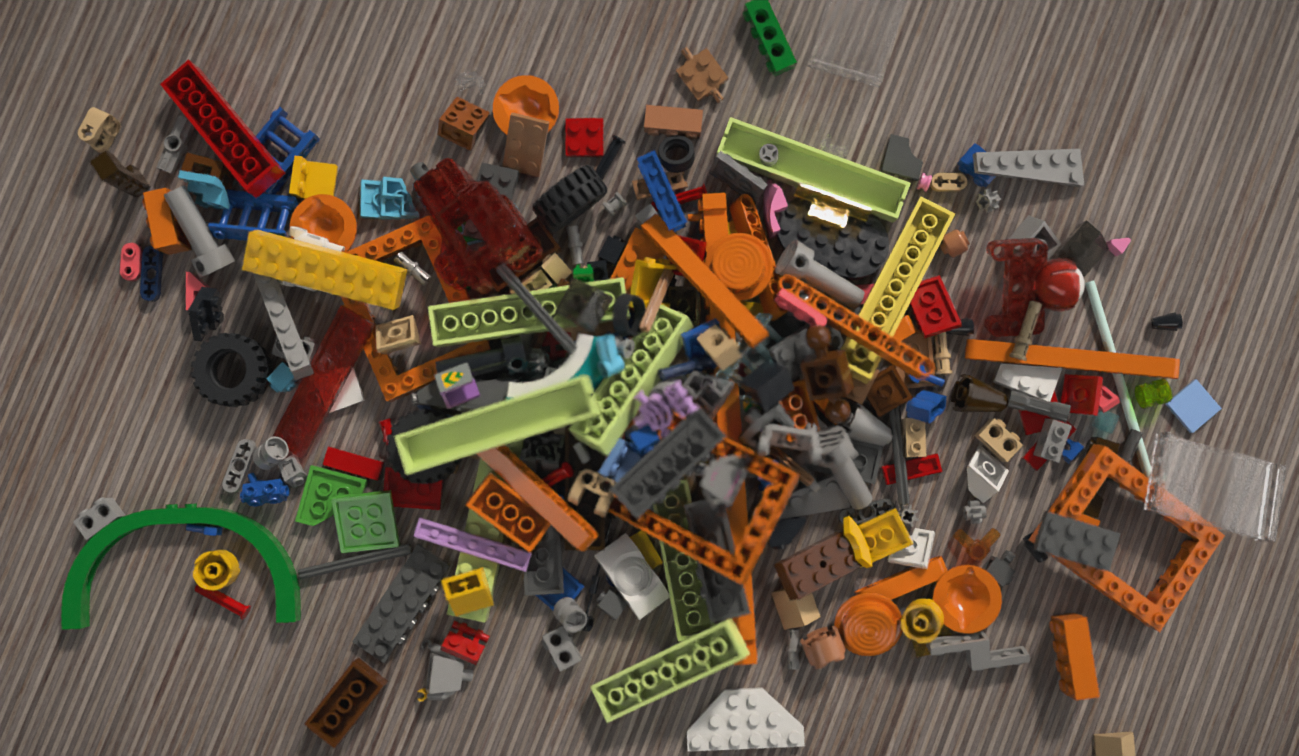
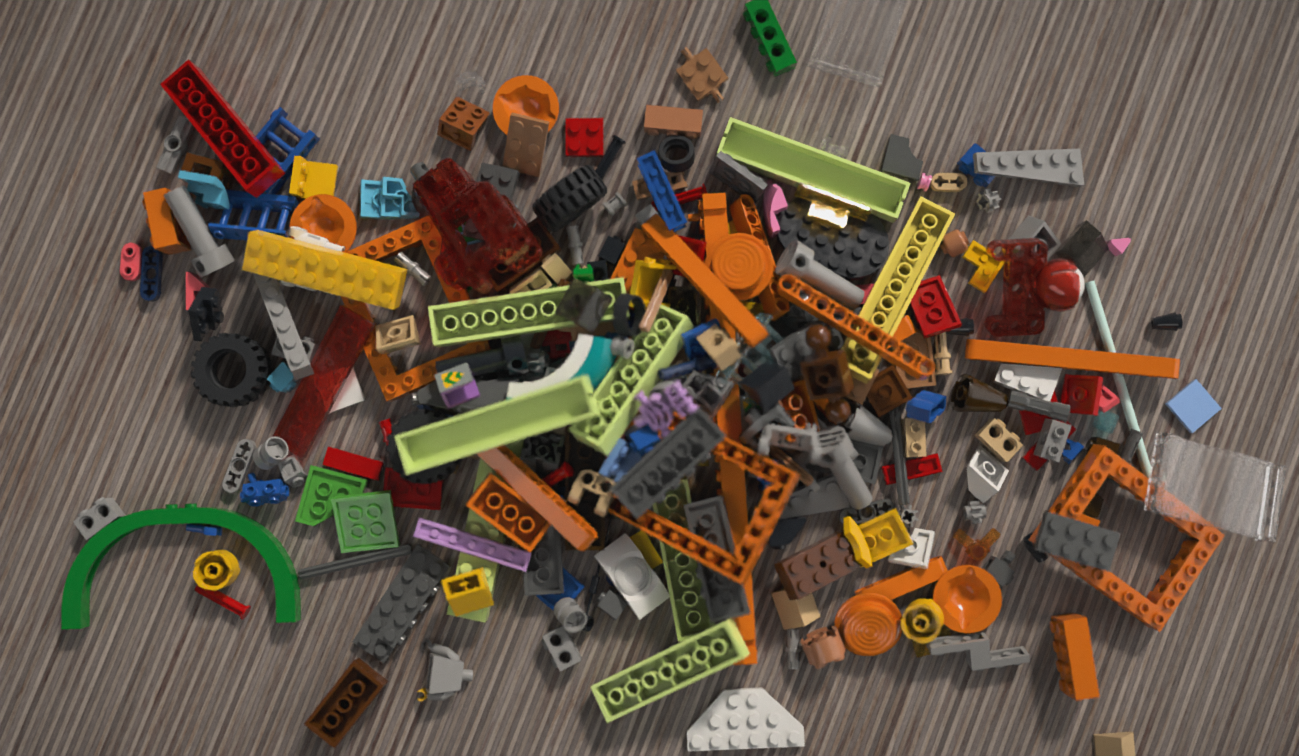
(102, 126): tan piece -> none
(115, 174): dark brown arch -> none
(463, 647): red plate -> none
(536, 308): dark grey axle -> none
(582, 451): light grey tile -> none
(610, 361): medium azure piece -> none
(723, 480): light grey torso -> none
(767, 151): light grey wheel -> none
(800, 309): coral plate -> none
(933, 379): blue bar -> none
(987, 266): none -> yellow plate
(1024, 340): dark tan pin -> none
(1149, 394): clear neon green wheel -> none

